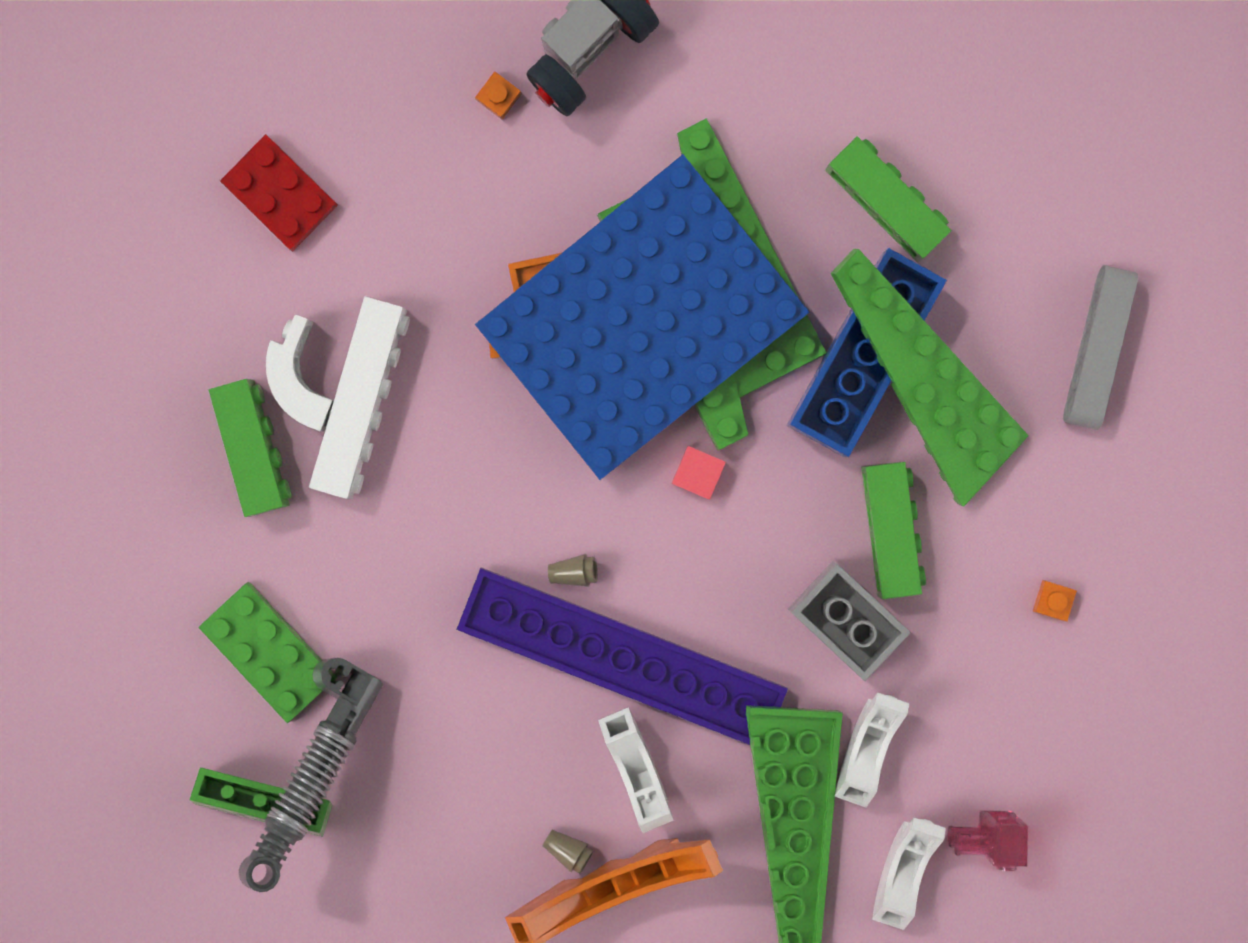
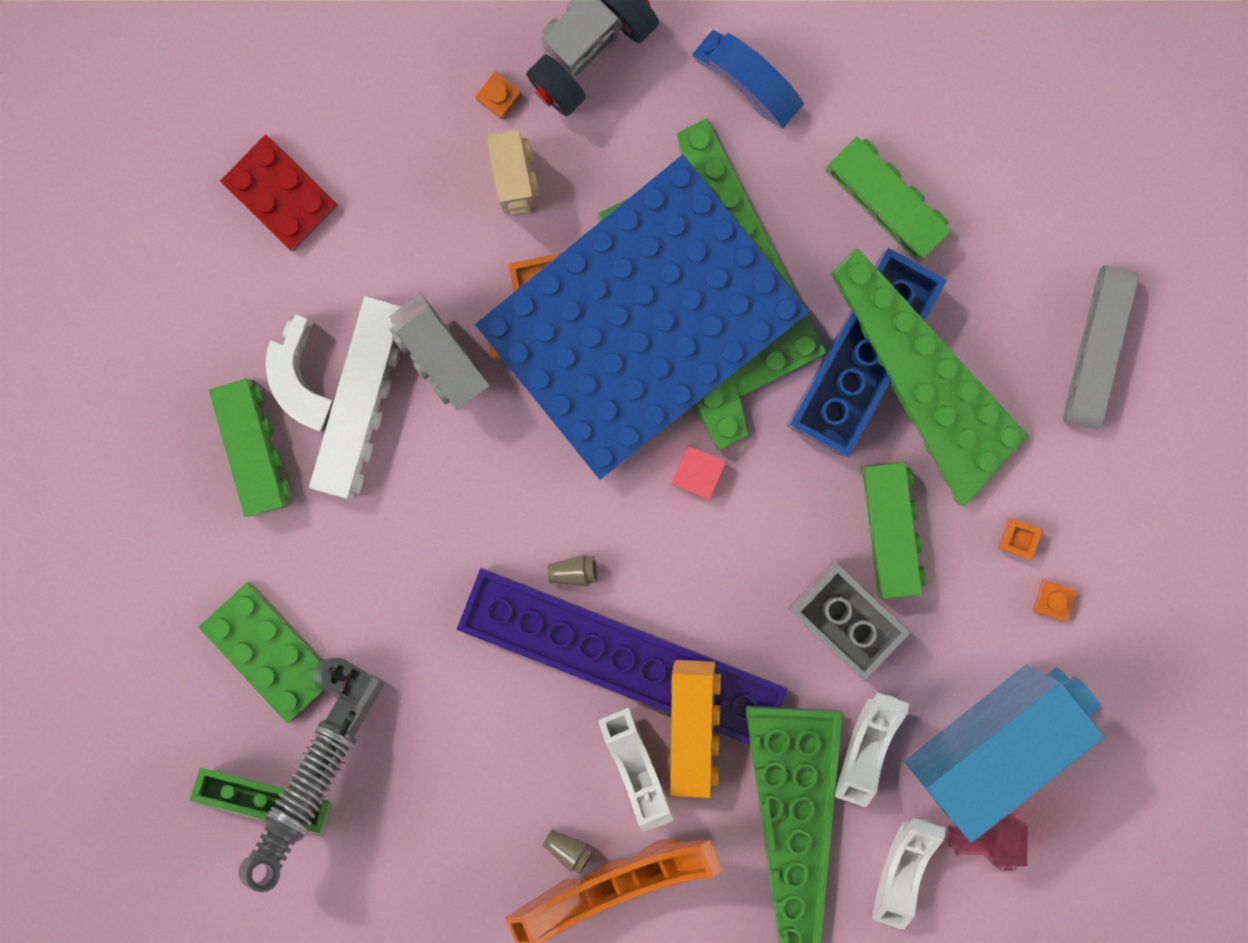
(437, 352): none -> light grey brick
(513, 180): none -> tan brick
(693, 728): none -> light orange brick
(751, 75): none -> blue arch
(1007, 747): none -> dark azure brick
(1020, 538): none -> orange plate

